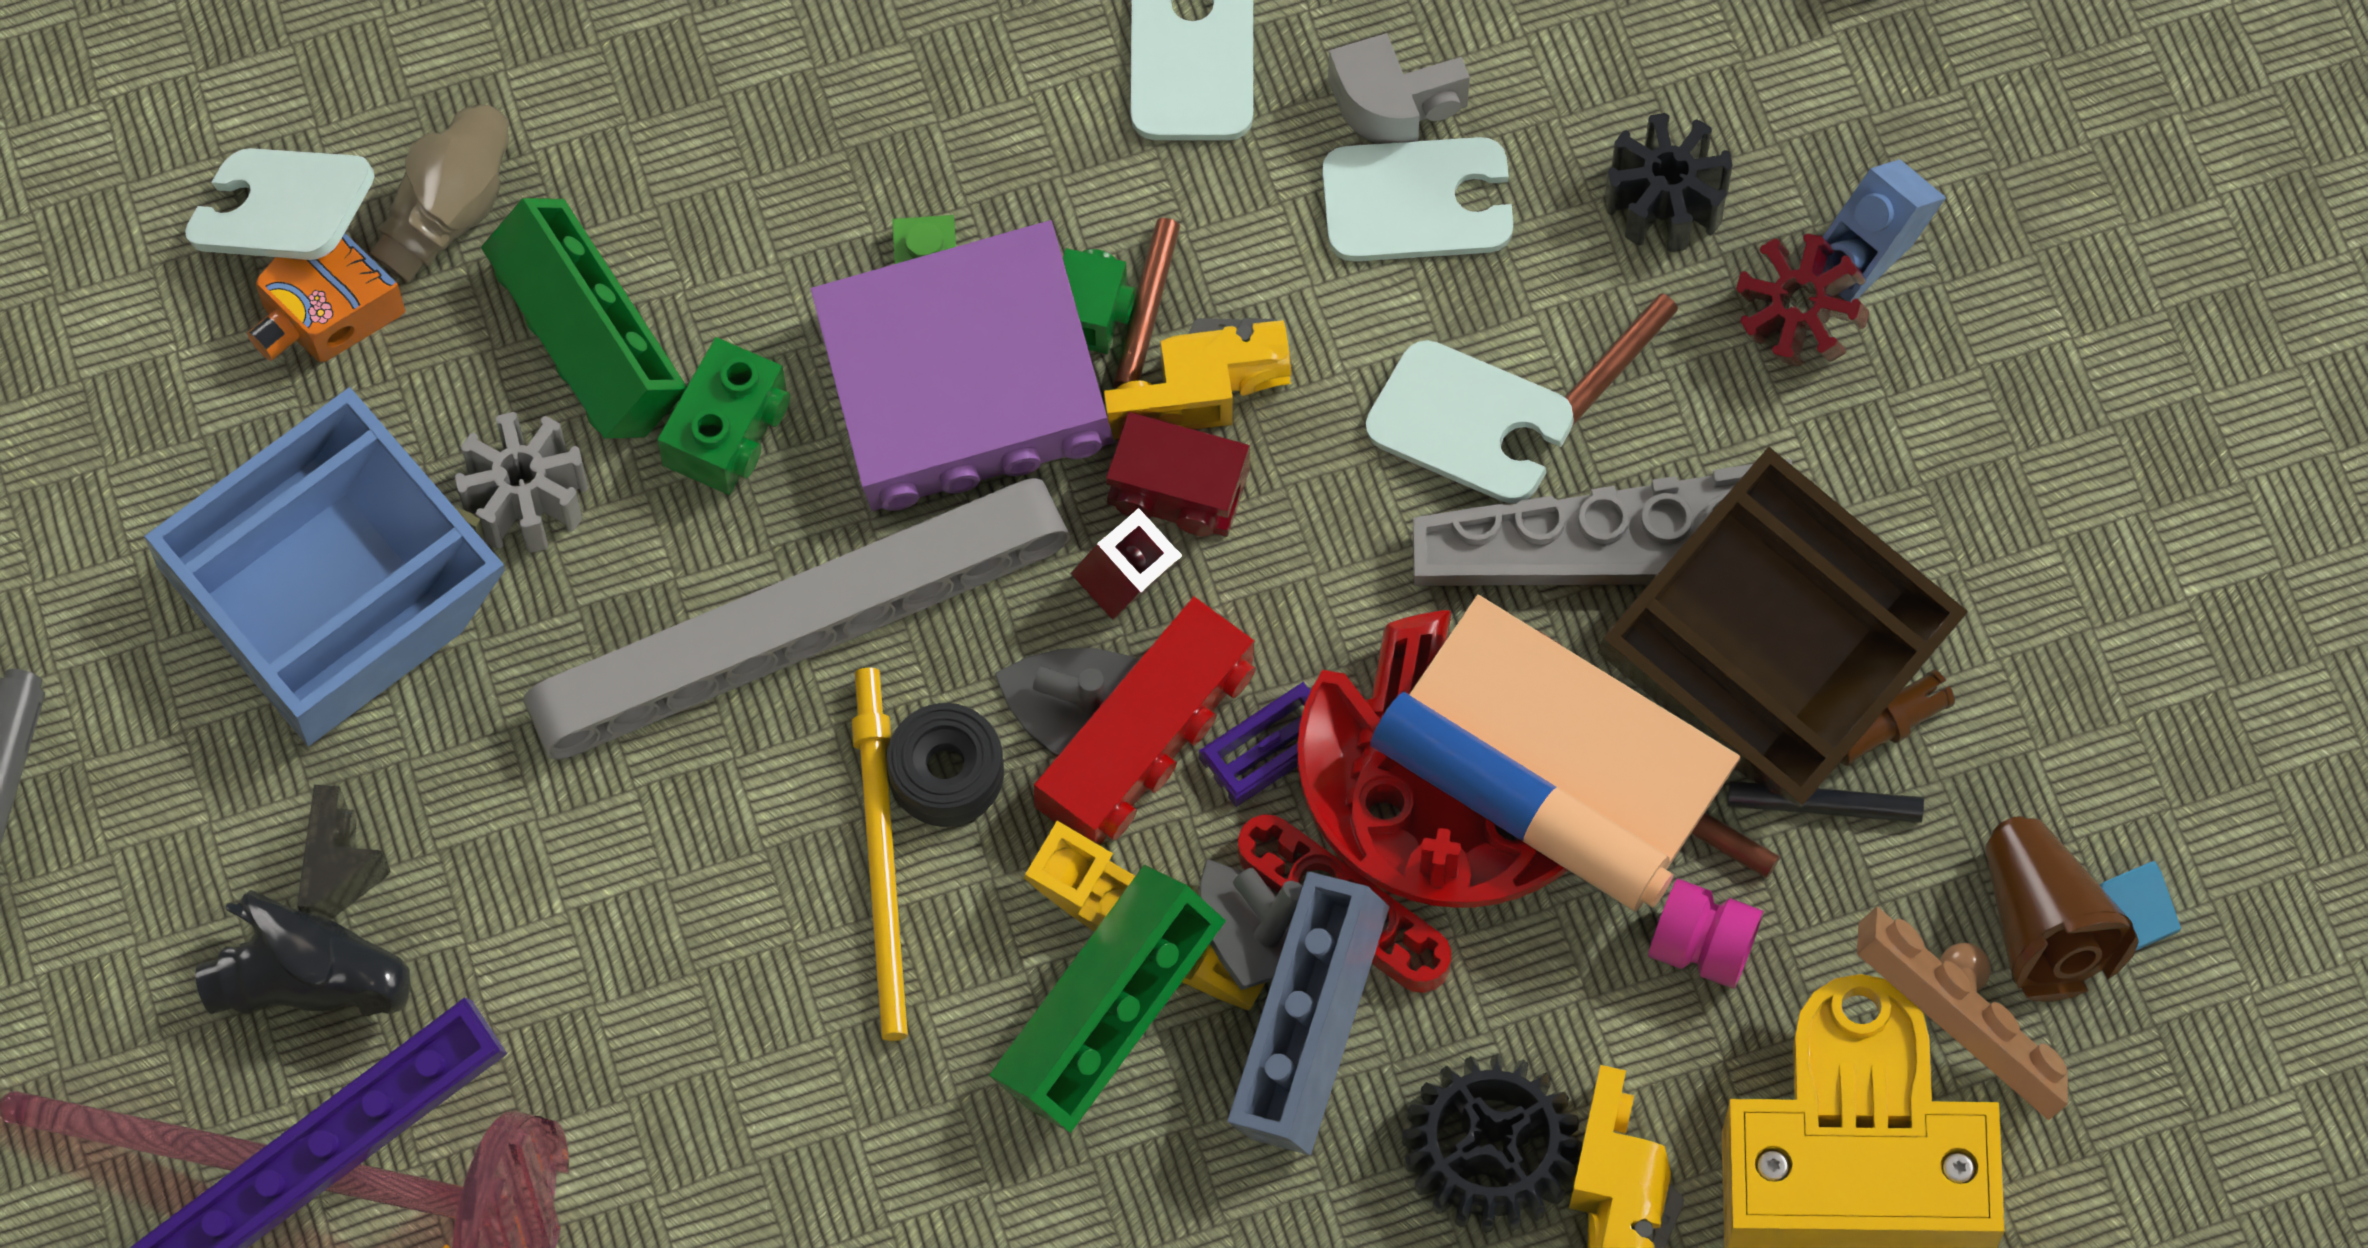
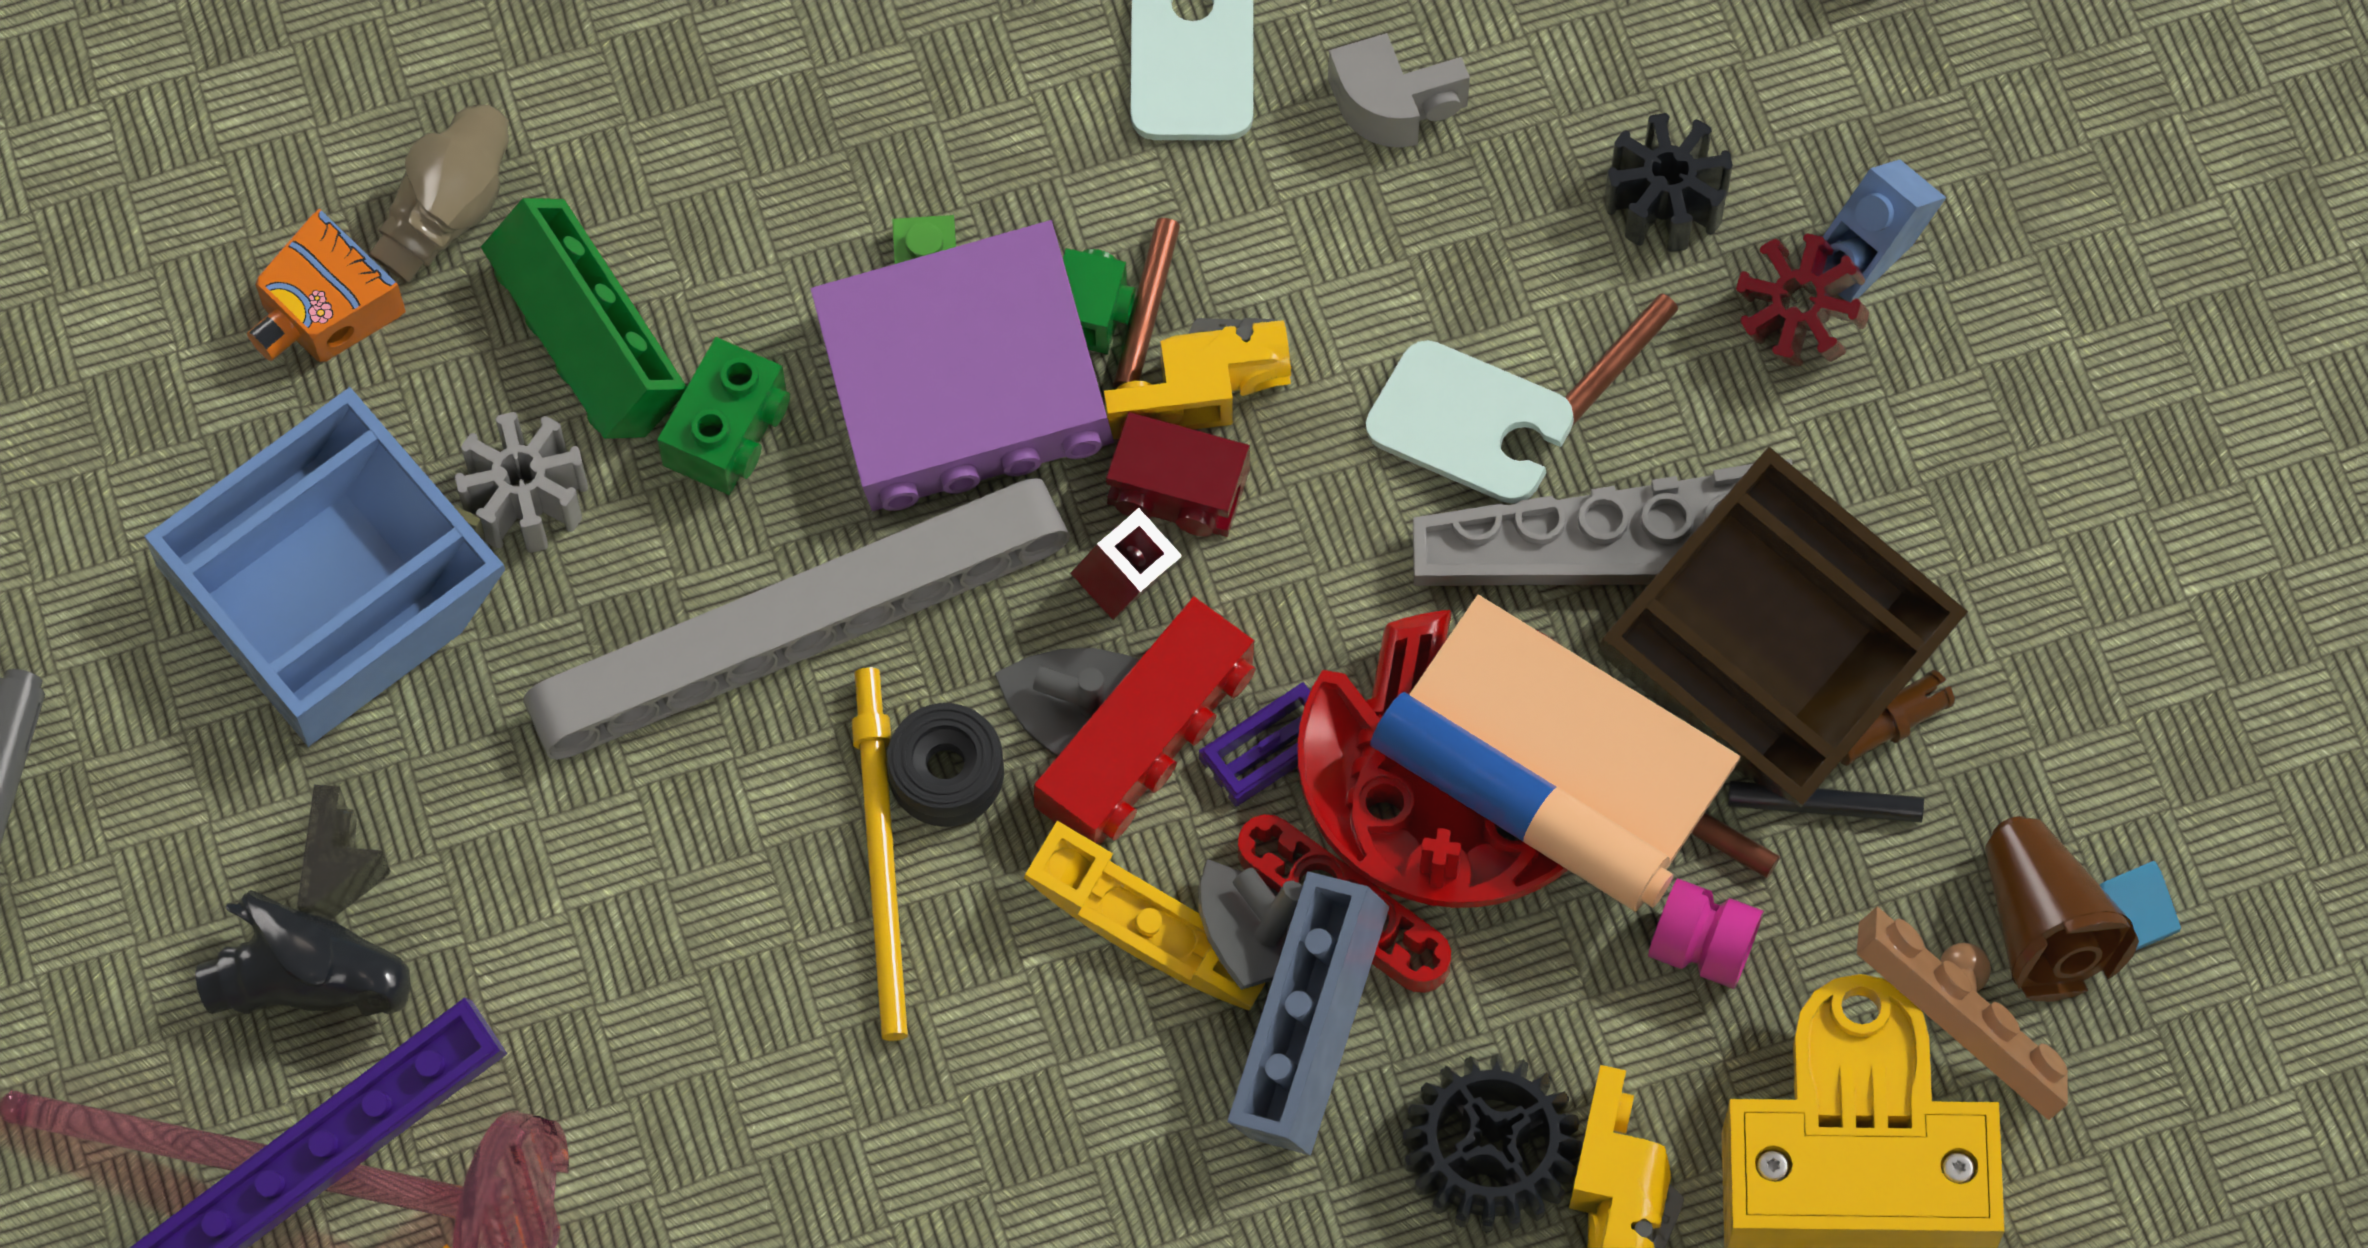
(293, 208): light aqua piece -> none
(1107, 998): green brick -> none
(1404, 203): light aqua piece -> none

